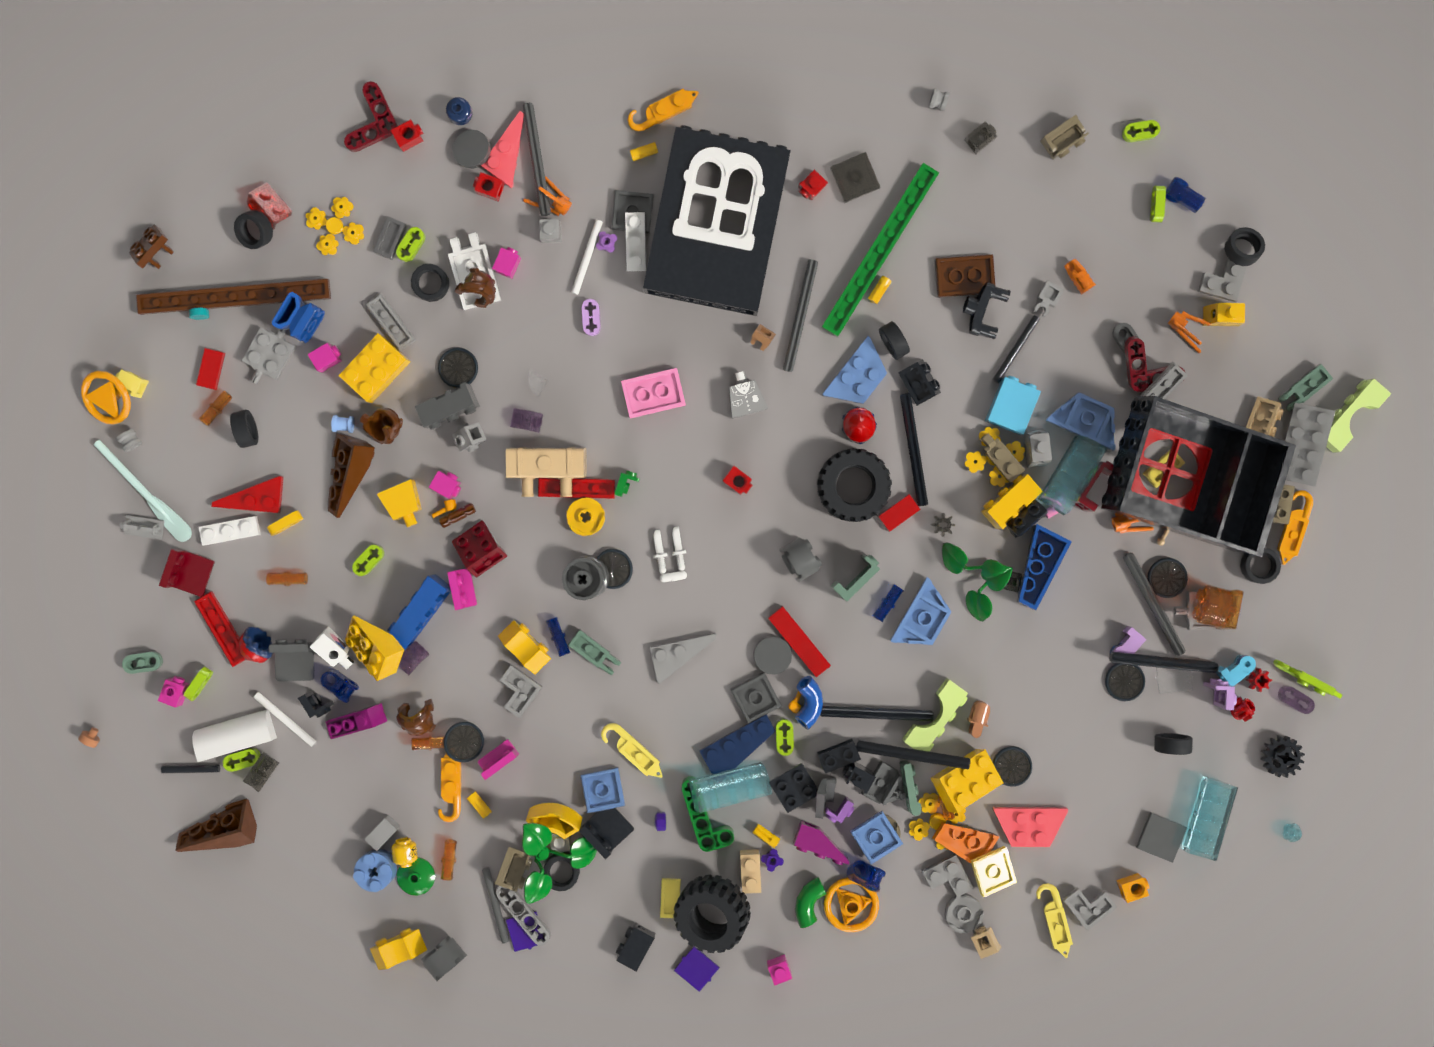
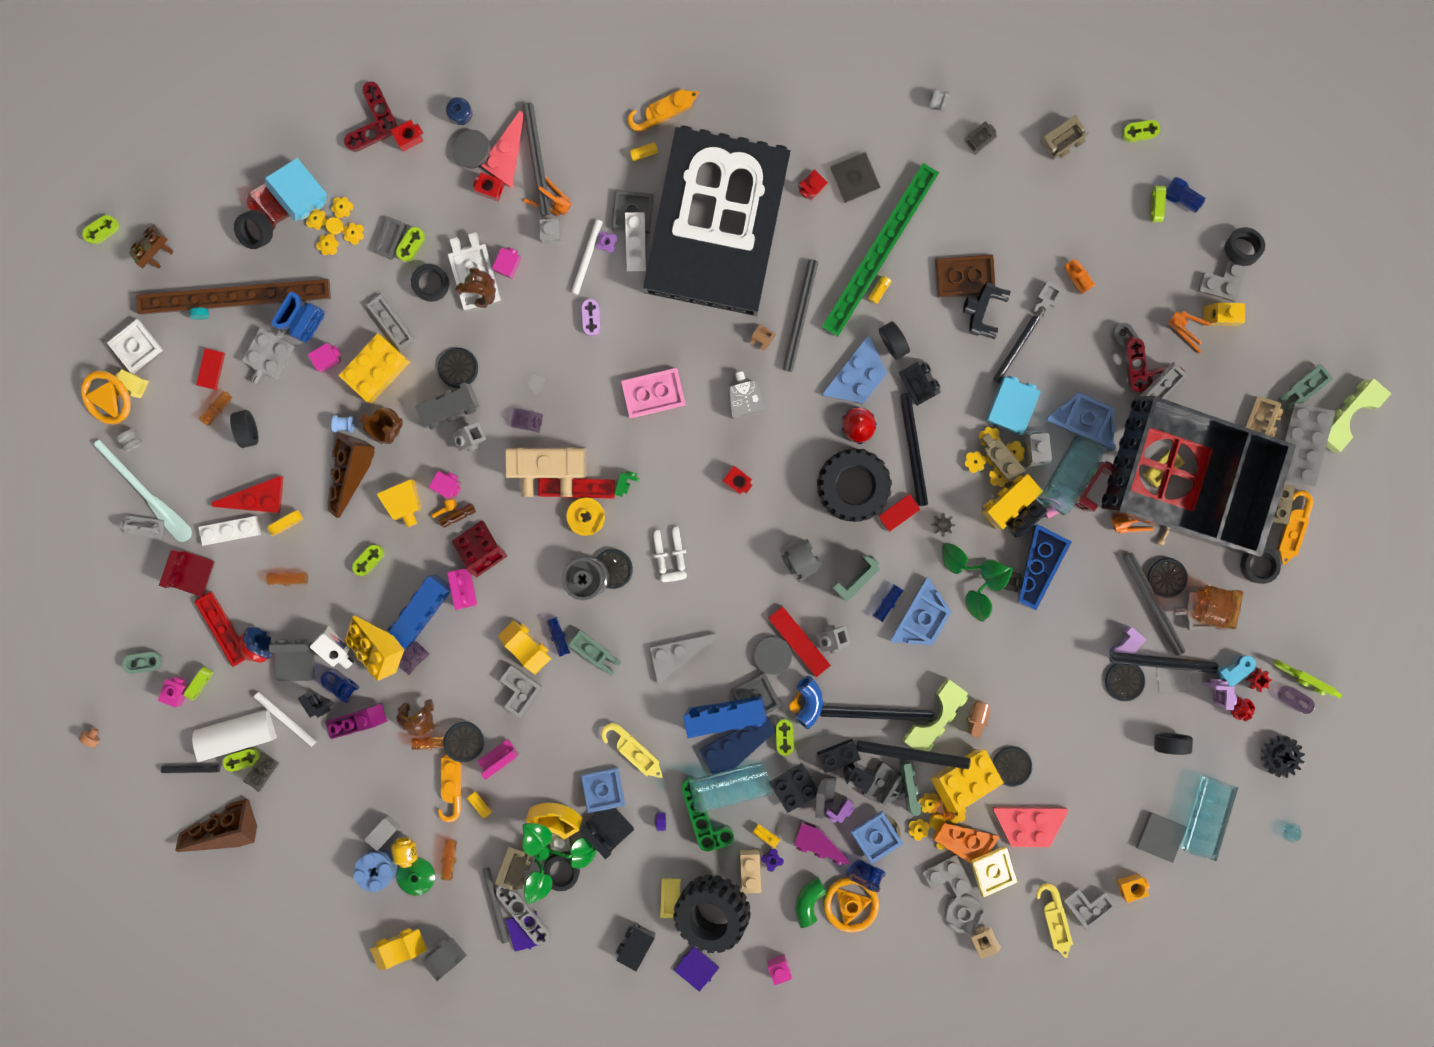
(100, 227): none -> lime beam
(135, 346): none -> white plate
(296, 190): none -> medium azure brick
(724, 716): none -> blue wedge
(830, 641): none -> light grey brick

